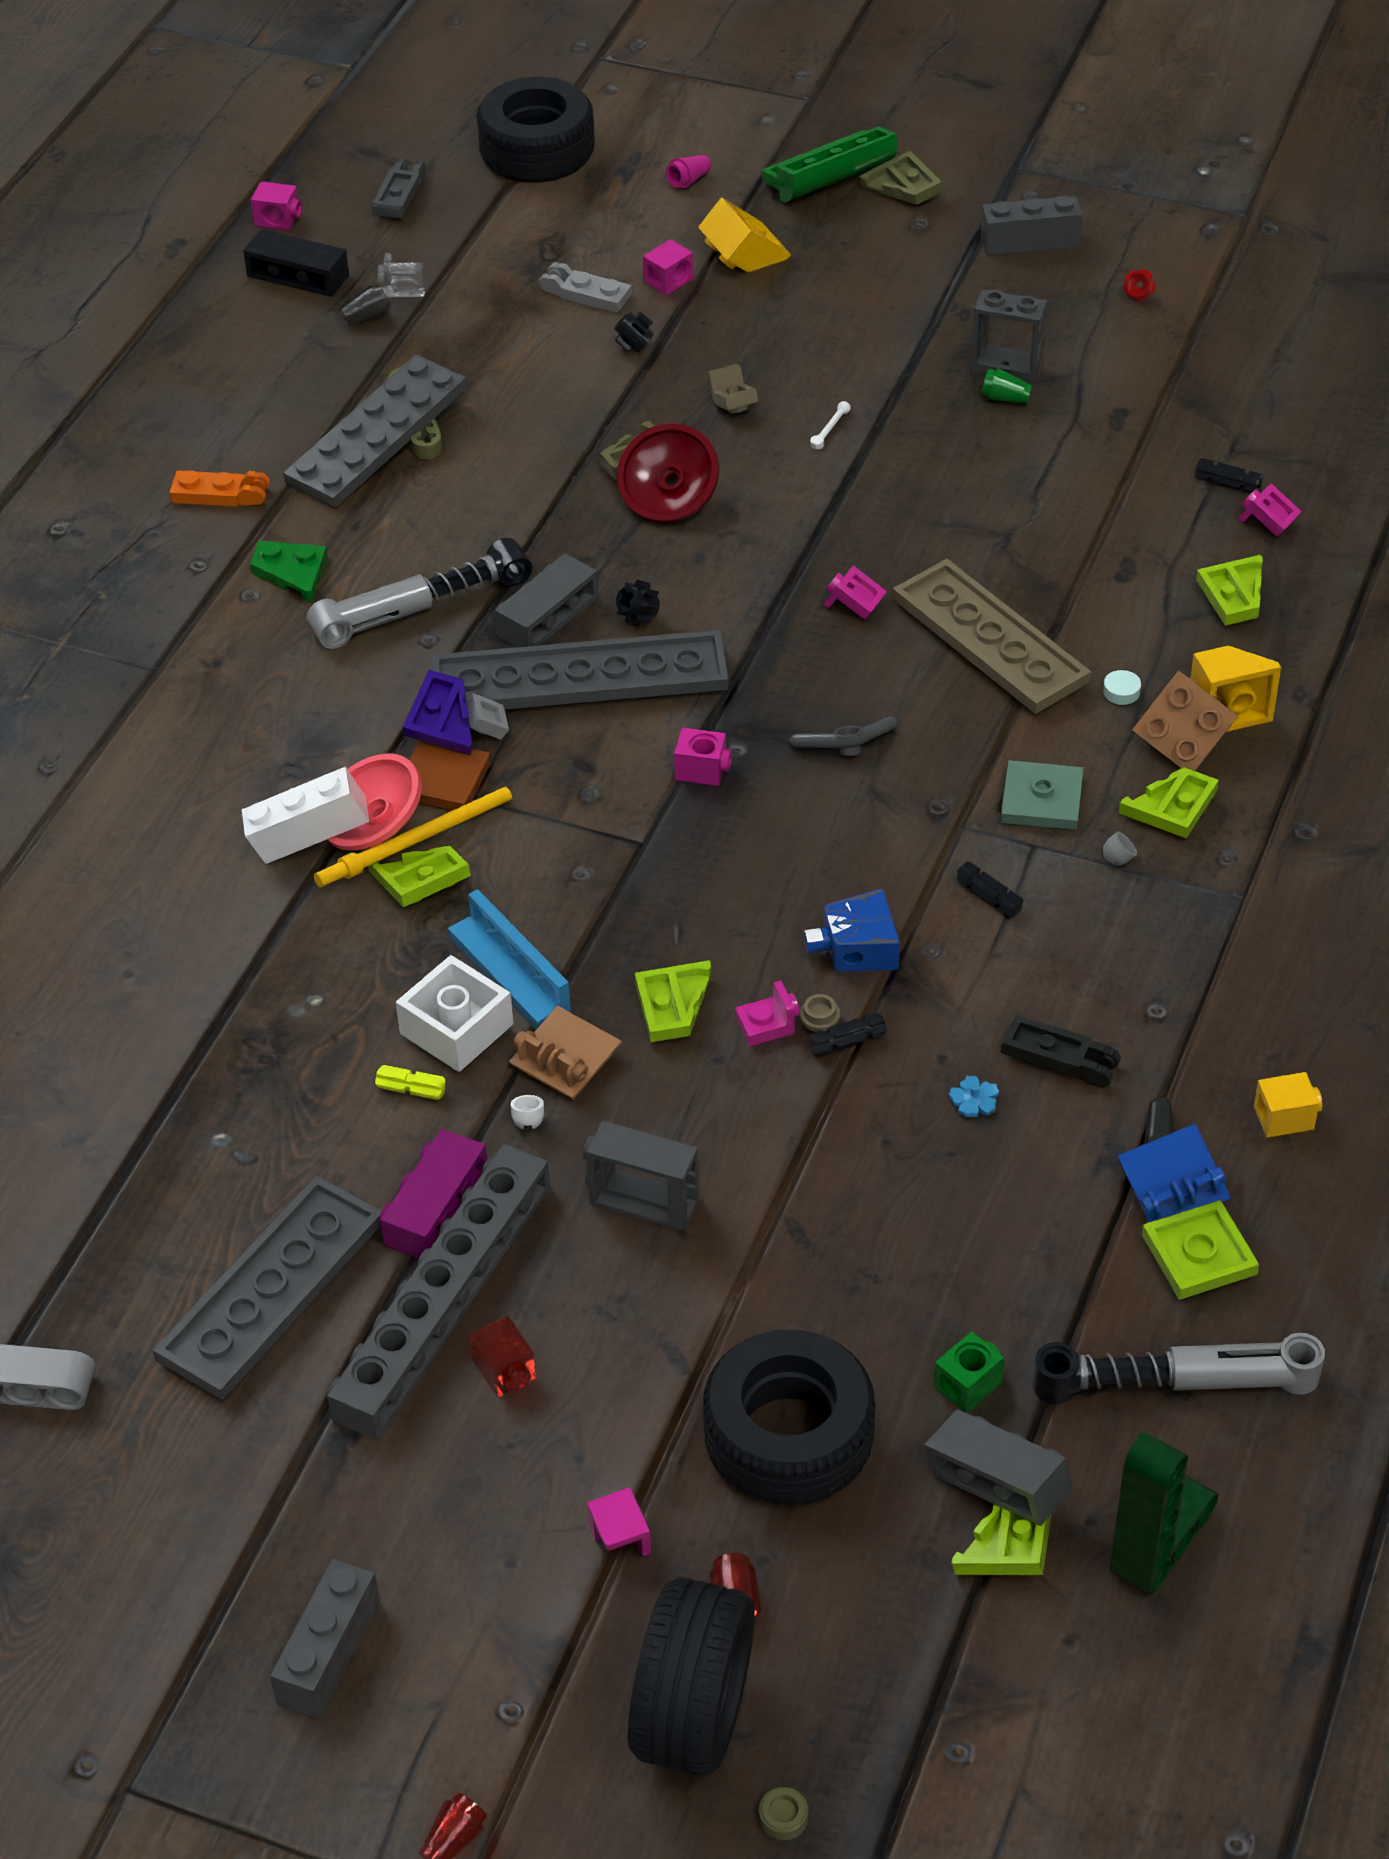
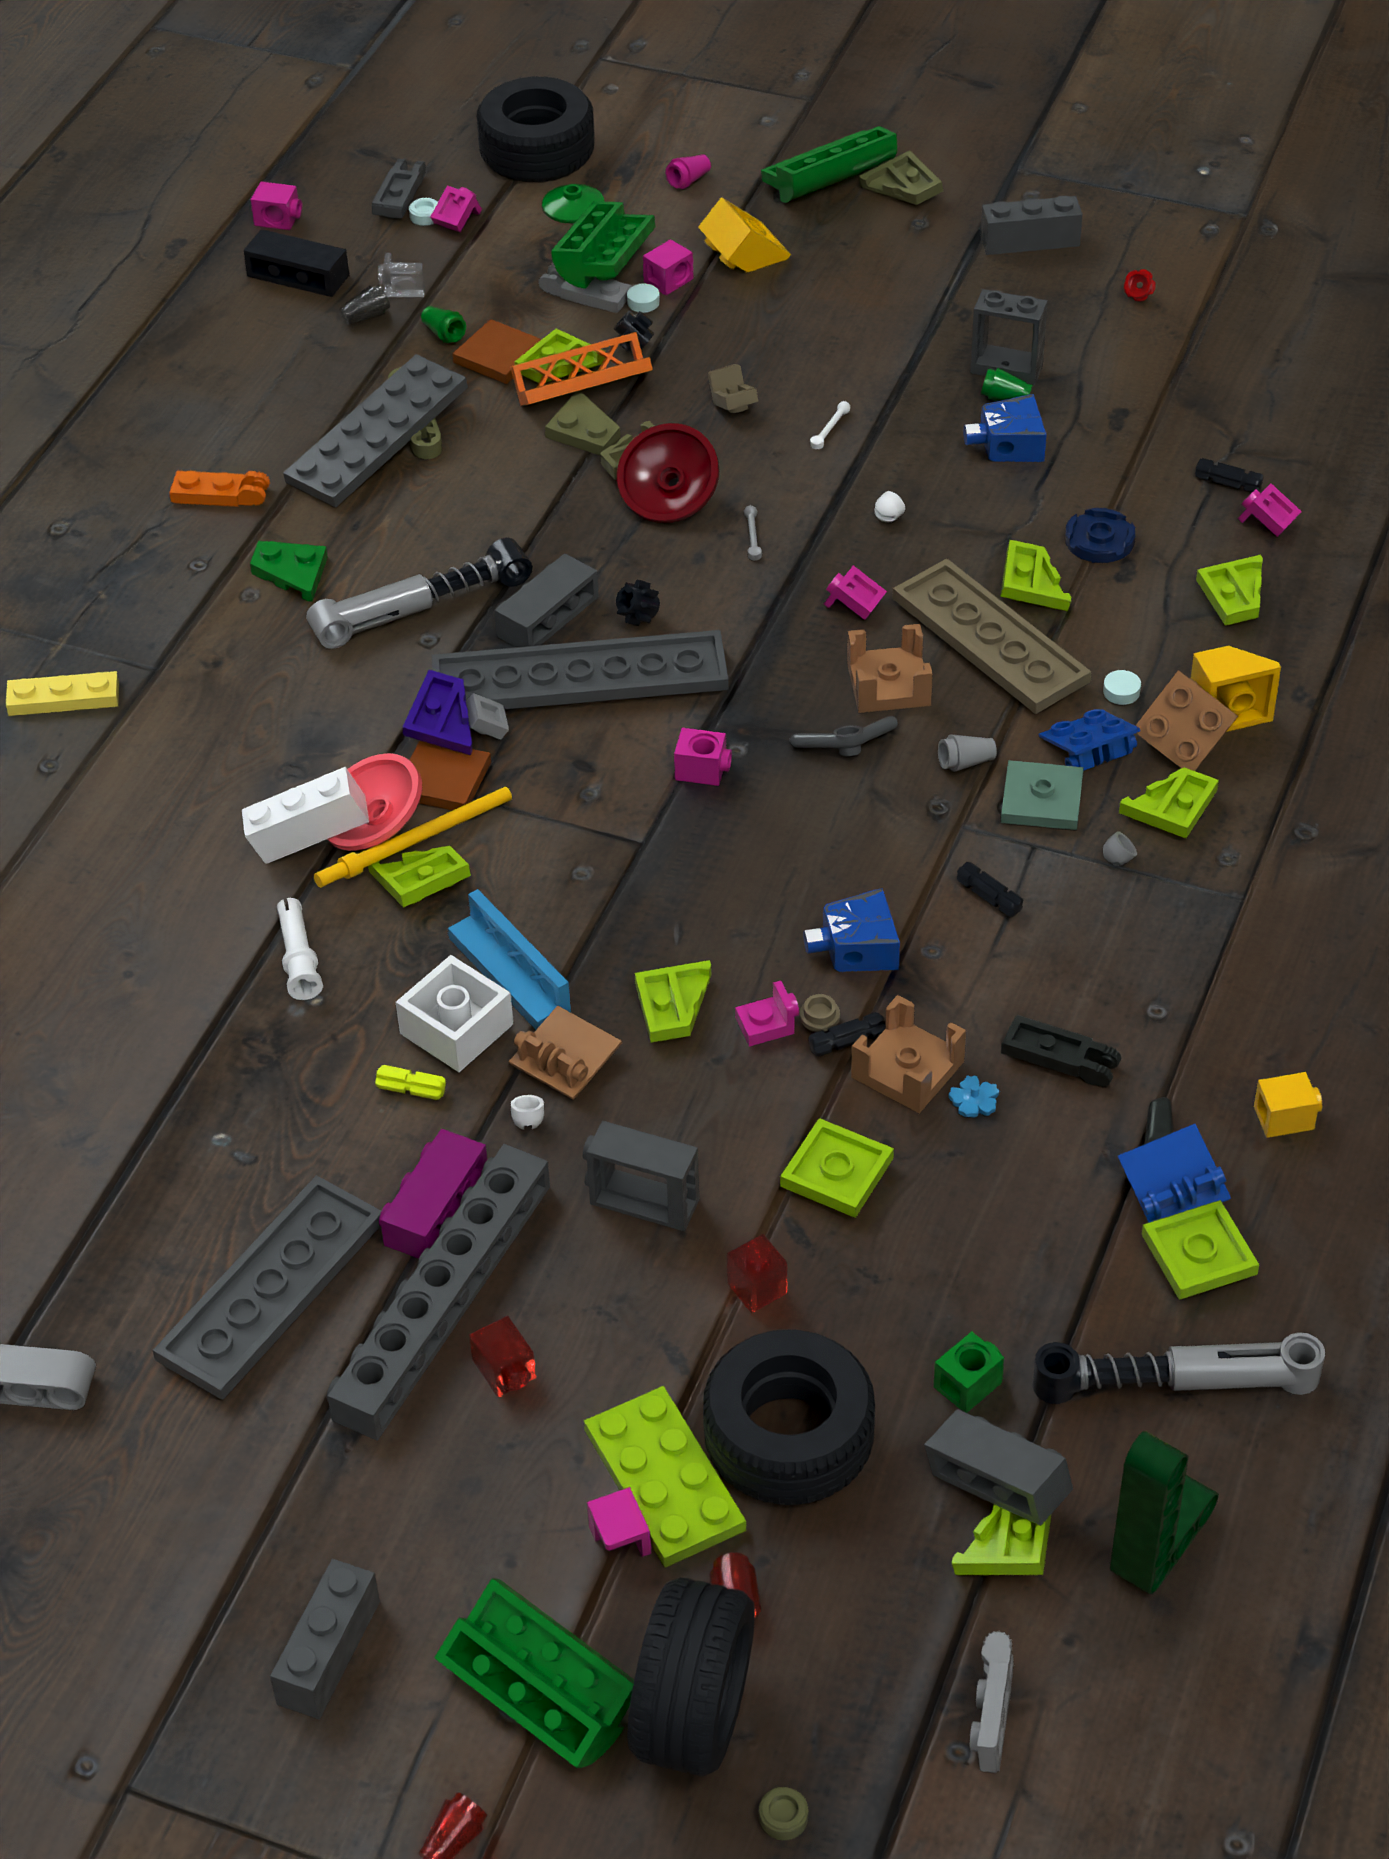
(62, 693): none -> light yellow plate
(299, 959): none -> white pin
(421, 210): none -> light aqua tile
(444, 323): none -> green cone
(455, 208): none -> dark pink bracket
(494, 350): none -> dark orange tile
(539, 1674): none -> green brick
(555, 343): none -> lime wing
(569, 202): none -> green dish
(583, 425): none -> olive wing
(584, 381): none -> orange fence
(600, 243): none -> green brick
(643, 298): none -> light aqua tile
(669, 1474): none -> lime plate
(754, 551): none -> light grey hinge
(757, 1273): none -> clear red brick
(837, 1167): none -> lime plate
(889, 507): none -> white hinge
(889, 676): none -> medium nougat panel
(906, 1059): none -> medium nougat panel
(965, 751): none -> light grey cone
(993, 1699): none -> light grey hinge
(1009, 431): none -> blue torso
(1031, 577): none -> lime wing
(1093, 738): none -> blue hinge
(1100, 535): none -> dark blue tile

